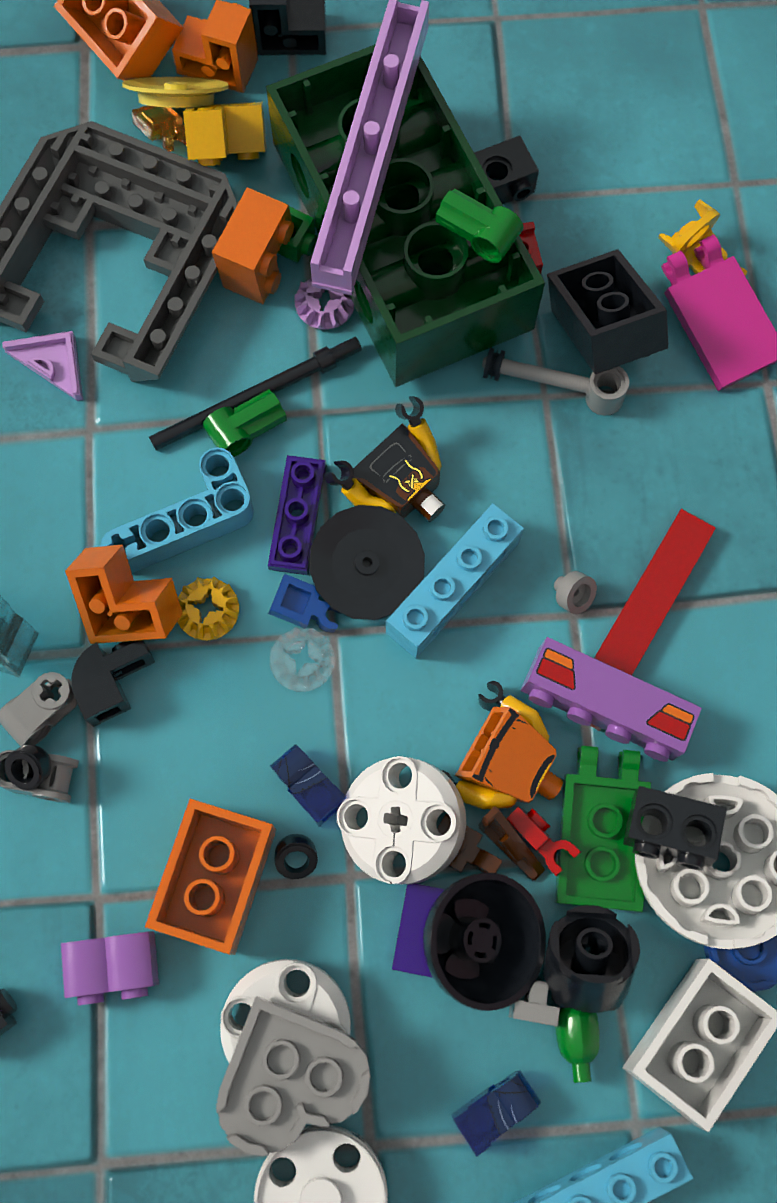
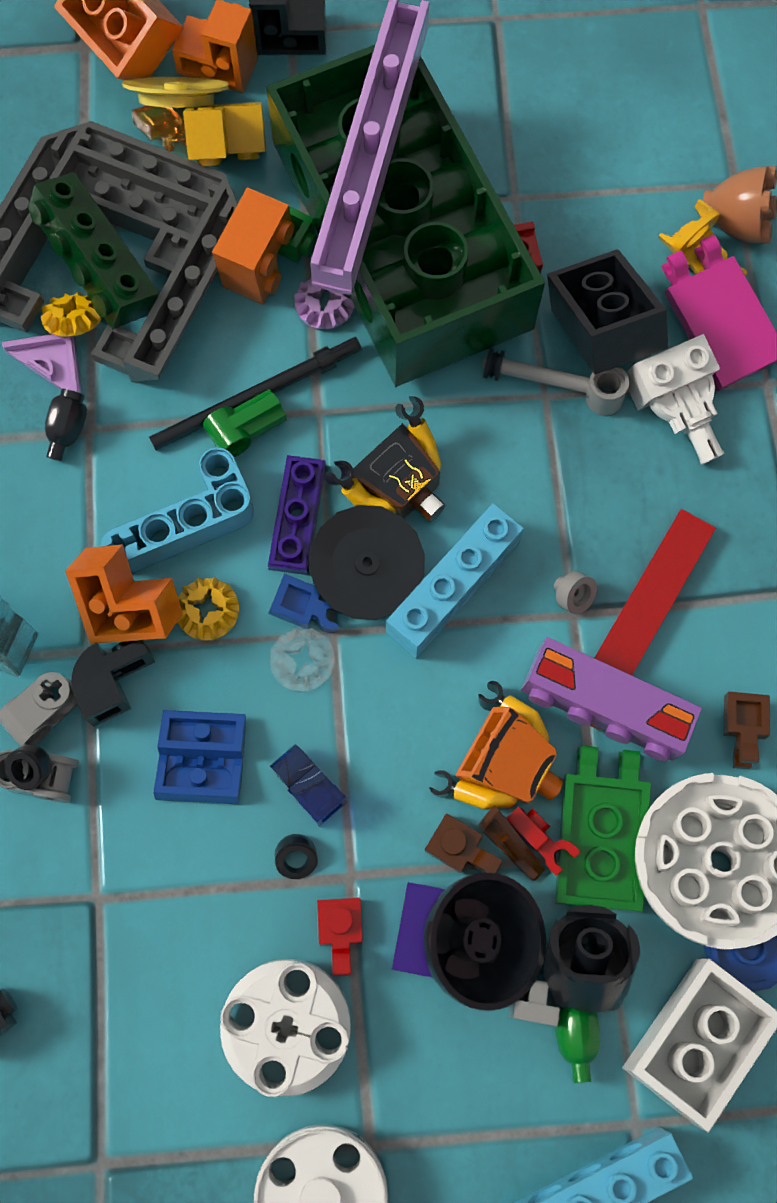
(64, 422): none -> black plant
(80, 315): none -> yellow gear
(92, 250): none -> dark green brick
(109, 965): medium lavender brick -> none
(200, 757): none -> blue slope
(211, 877): orange brick -> none
(288, 1076): light grey plate -> none
(340, 926): none -> red plate
(402, 820): white piece -> none
(487, 229): green piece -> none
(495, 1111): leg -> none
(512, 166): black brick -> none
(675, 815): black brick -> none
(681, 391): none -> white brick
(746, 204): none -> nougat piece
(747, 720): none -> reddish brown plate

